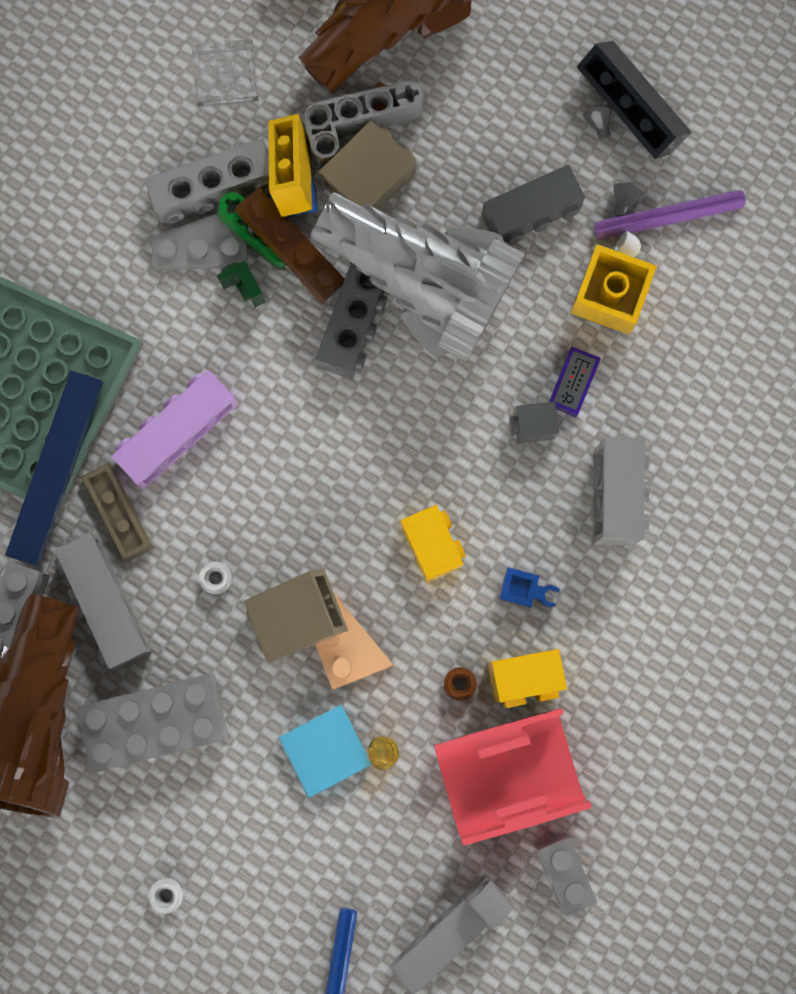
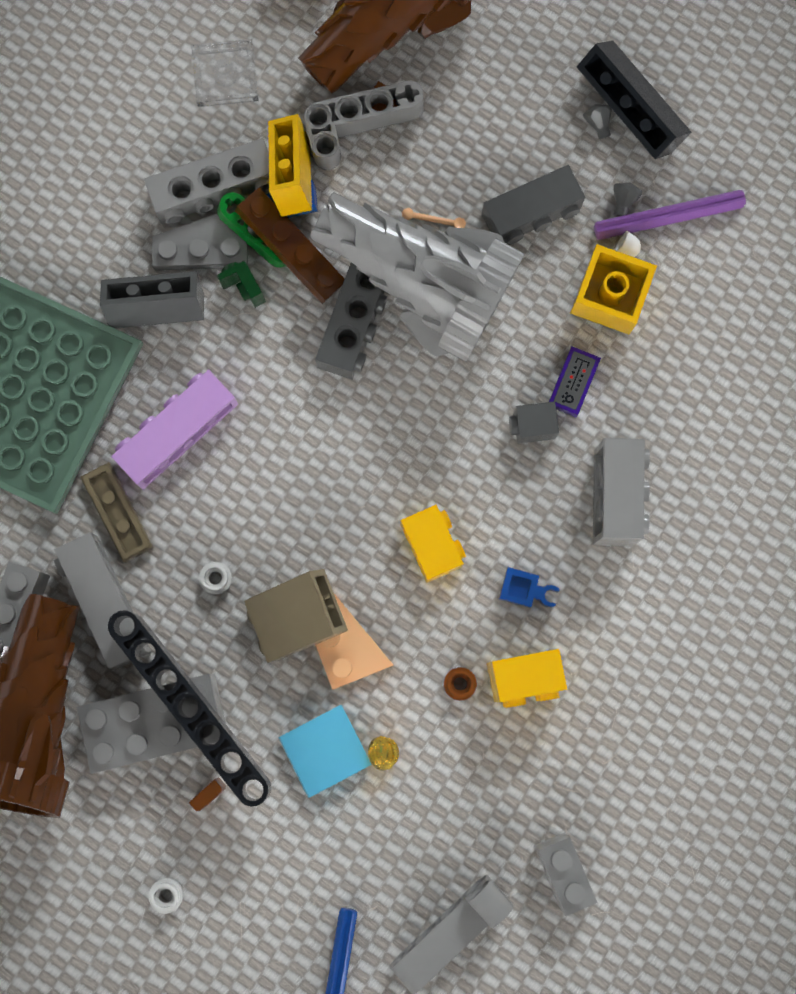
(54, 468): dark blue tile -> none
(152, 299): none -> dark grey brick
(174, 698): none -> black beam
(208, 794): none -> dark orange tile
(369, 167): dark tan brick -> none
(408, 214): none -> light nougat hinge
(510, 777): coral piece -> none

